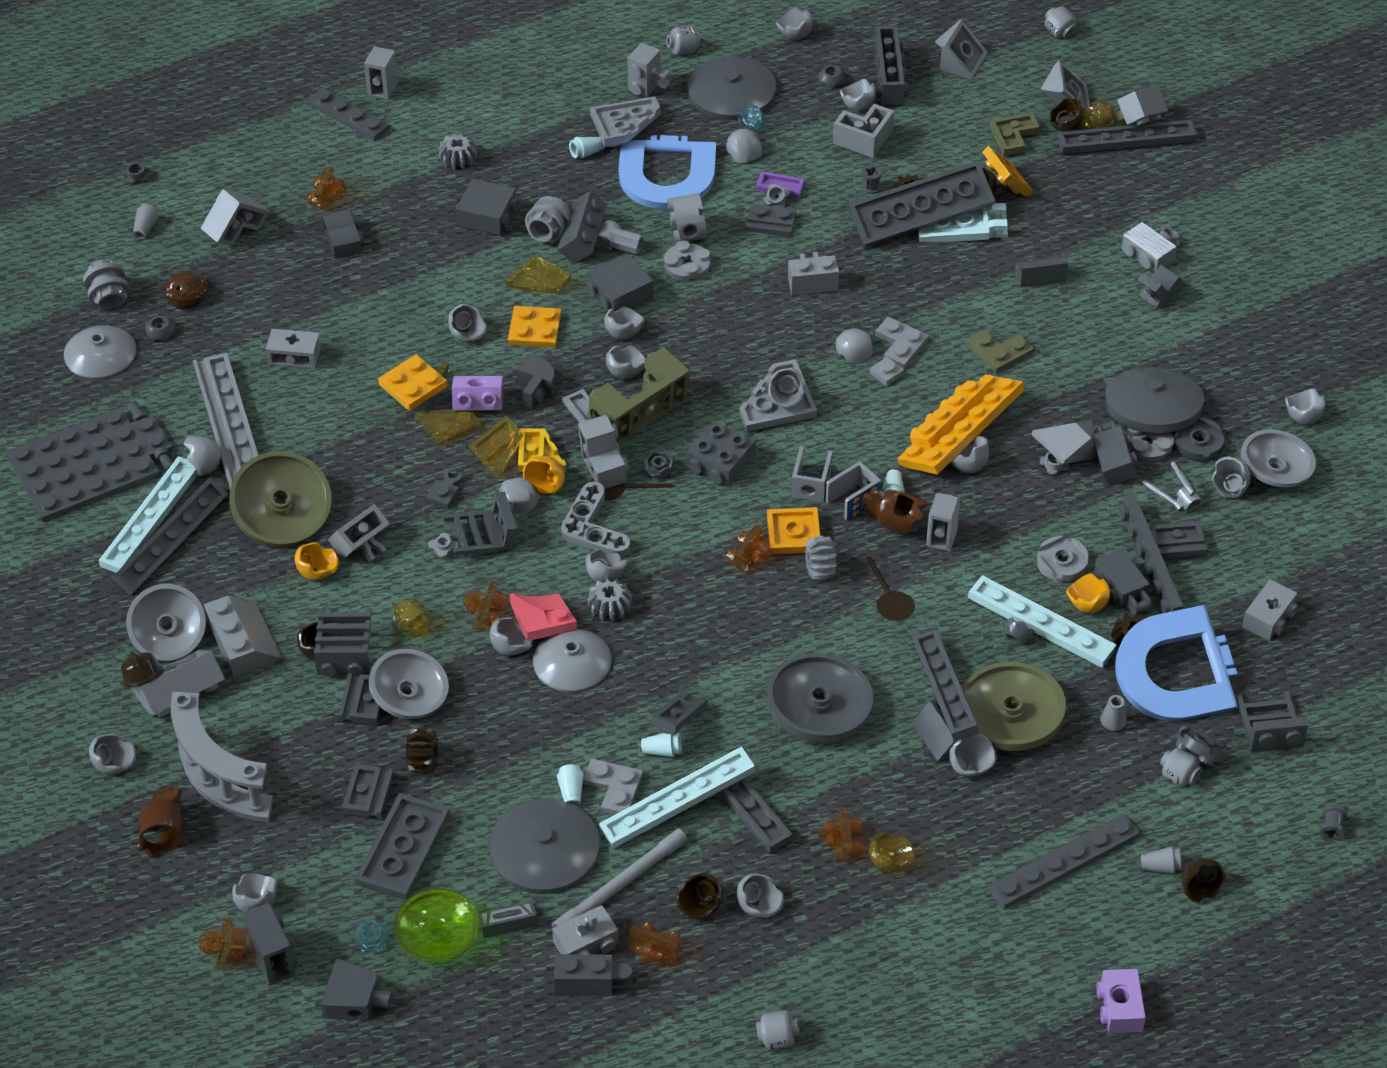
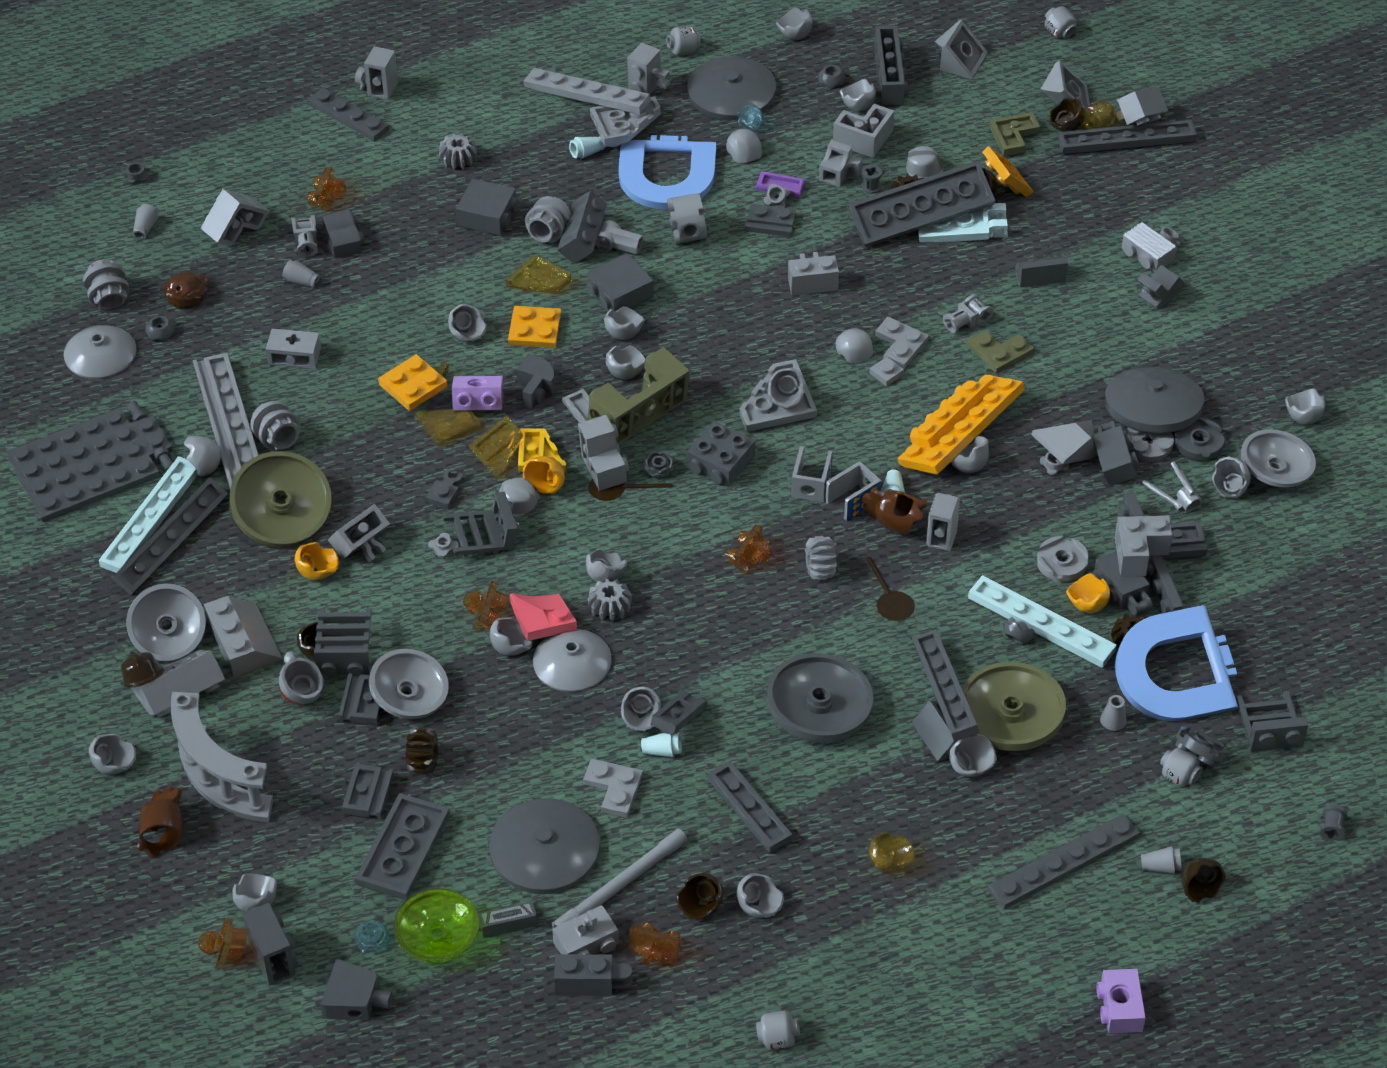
(275, 425): none -> light grey piece
(300, 274): none -> light grey cone
(300, 680): none -> light grey piece
(305, 235): none -> light grey connector
(360, 77): none -> light grey plate
(412, 617): clear yellow head -> none
(570, 782): light aqua cone -> none
(586, 529): light grey beam -> none
(587, 91): none -> light grey plate
(639, 701): none -> light grey hair
(677, 797): light aqua plate -> none
(686, 251): light grey plate -> none
(791, 529): light orange plate -> none
(838, 835): clear orange hips -> none
(839, 164): none -> light grey brick
(924, 162): none -> light grey piece
(968, 314): none -> light grey connector
(1138, 539): none -> light grey brick
(1270, 609): light grey brick -> none

